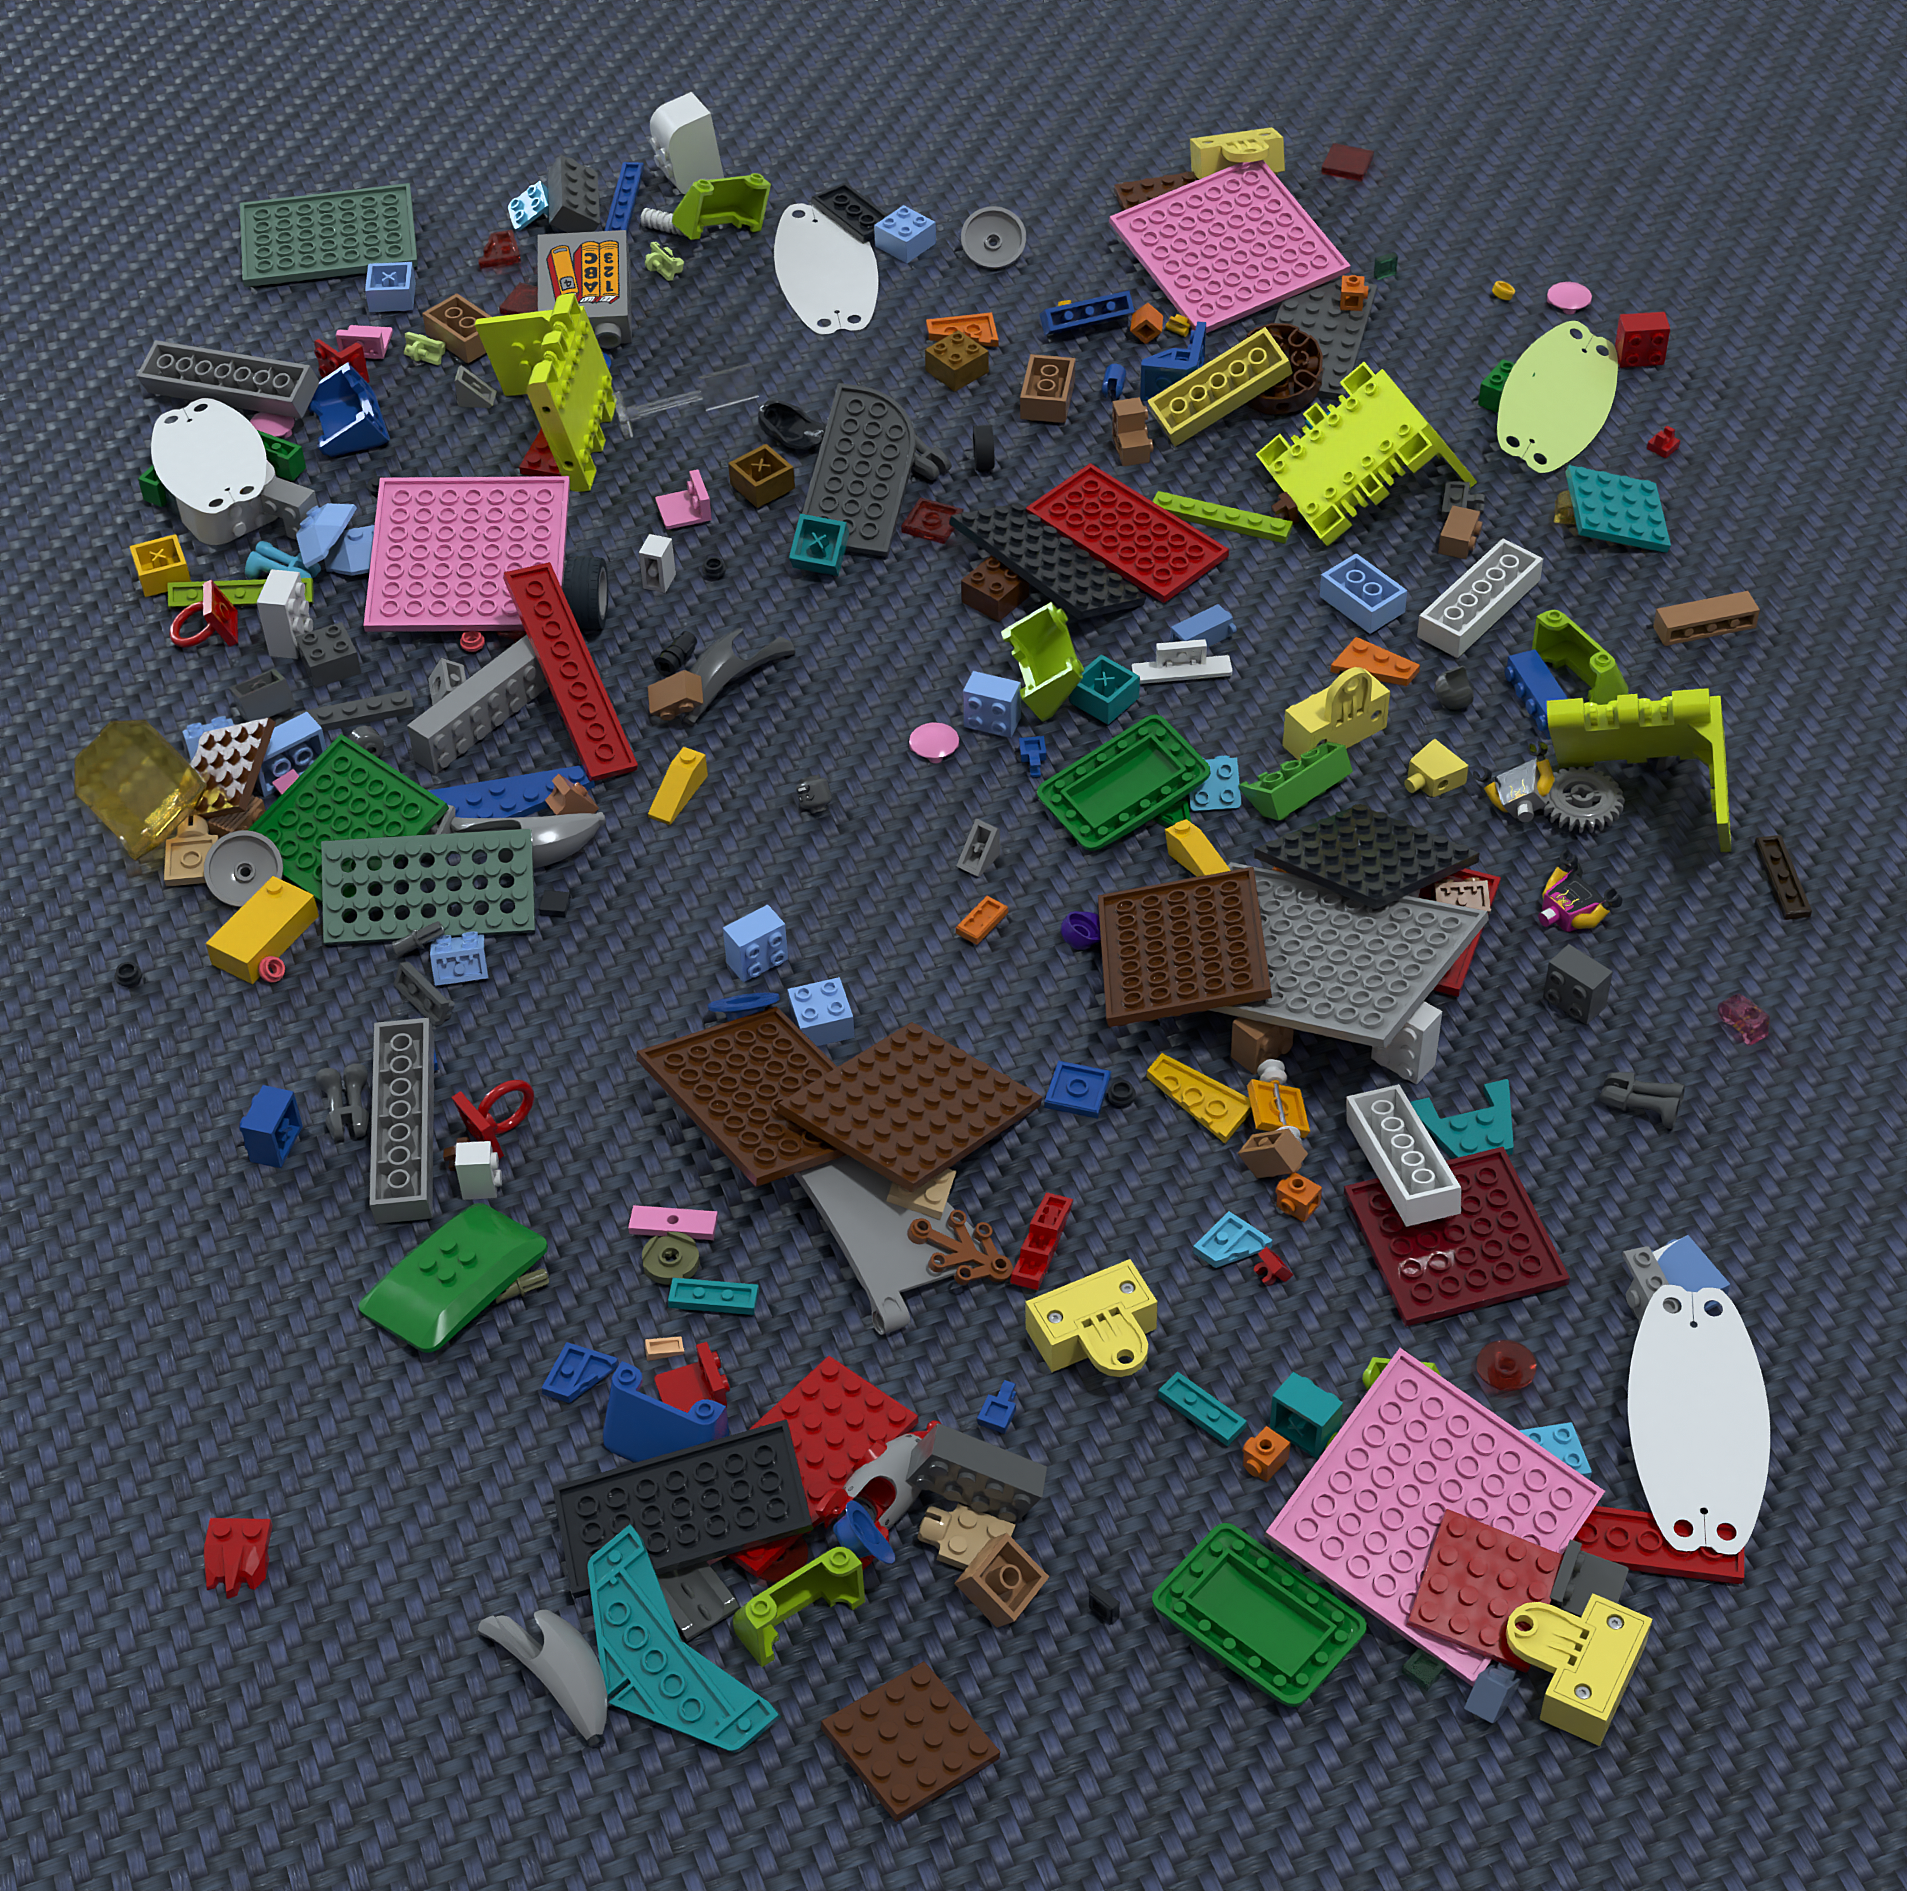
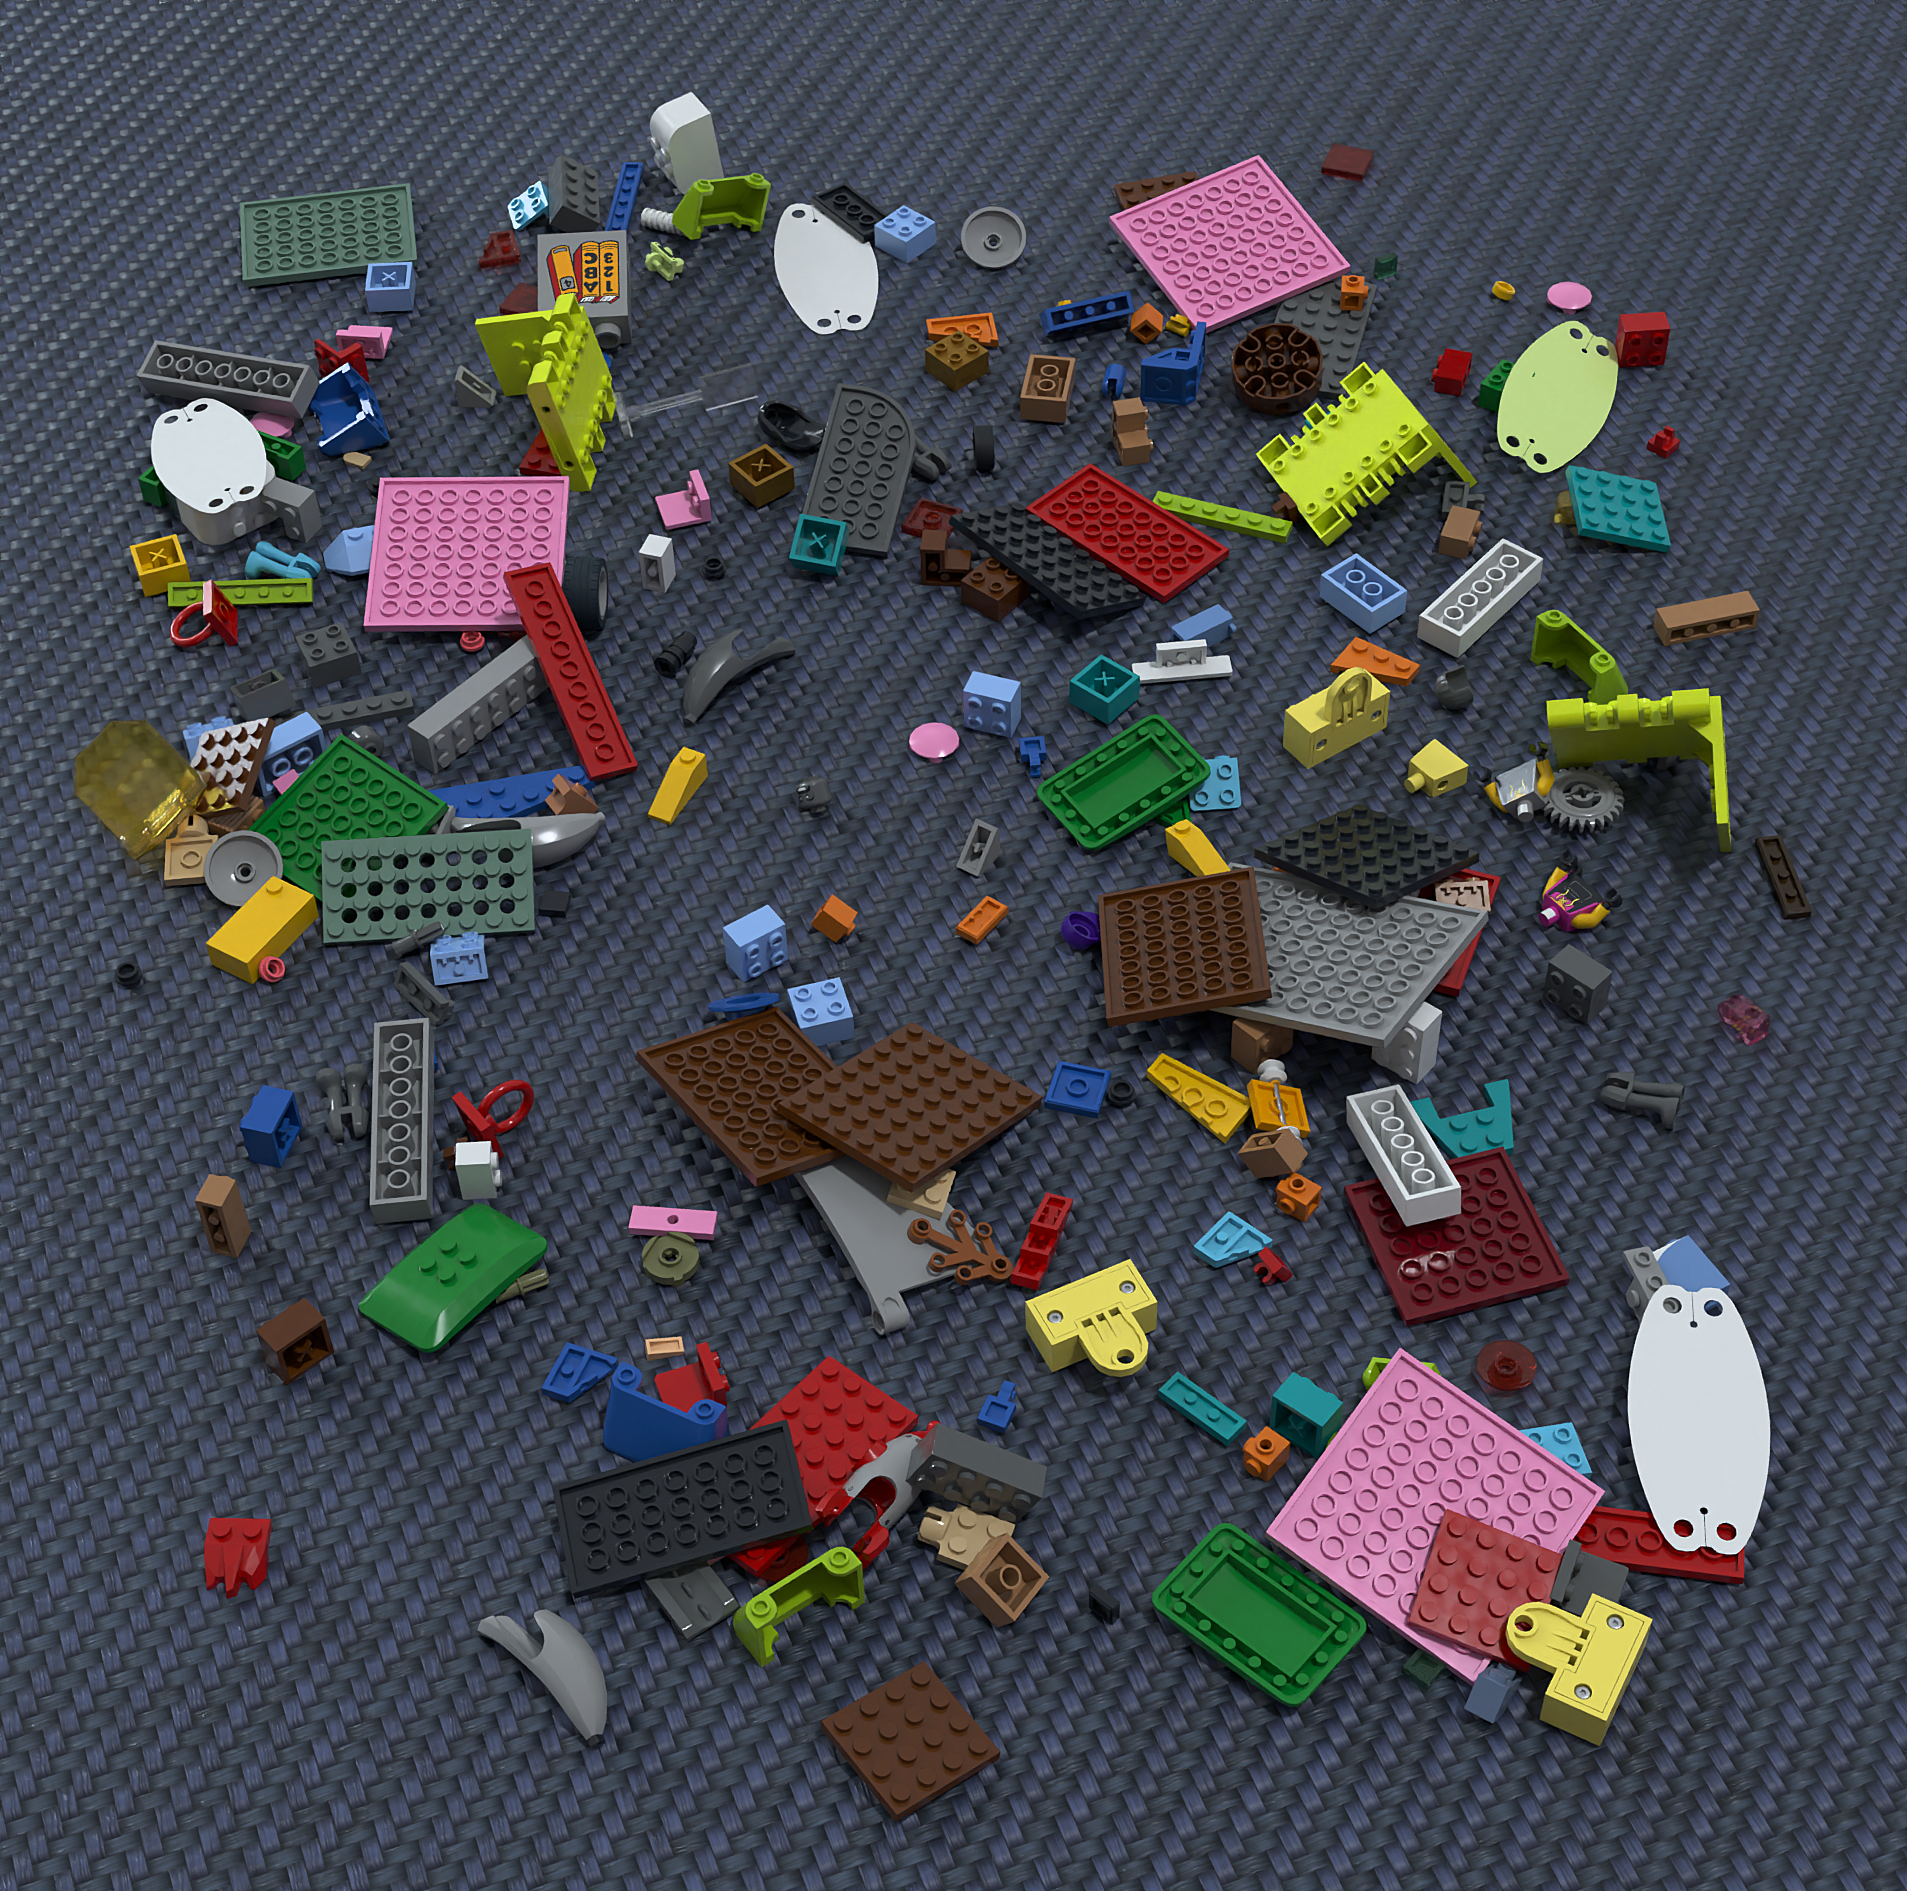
(223, 1215): none -> medium nougat brick
(284, 612): white brick -> none
(295, 1341): none -> reddish brown brick
(322, 530): light blue wedge -> none
(357, 460): none -> tan piece
(424, 348): yellowish green hips -> none
(445, 679): light grey brick -> none
(455, 325): medium nougat brick -> none
(666, 1675): teal wing -> none
(675, 695): medium nougat brick -> none
(713, 1296): teal plate -> none
(834, 919): none -> orange brick
(861, 1536): blue piece -> none
(942, 565): none -> reddish brown brick
(1045, 659): lime windscreen -> none
(1220, 386): light yellow brick -> none
(1222, 151): light yellow brick -> none
(1298, 781): bright green wedge -> none
(1452, 371): none -> red brick
(1533, 685): blue brick -> none

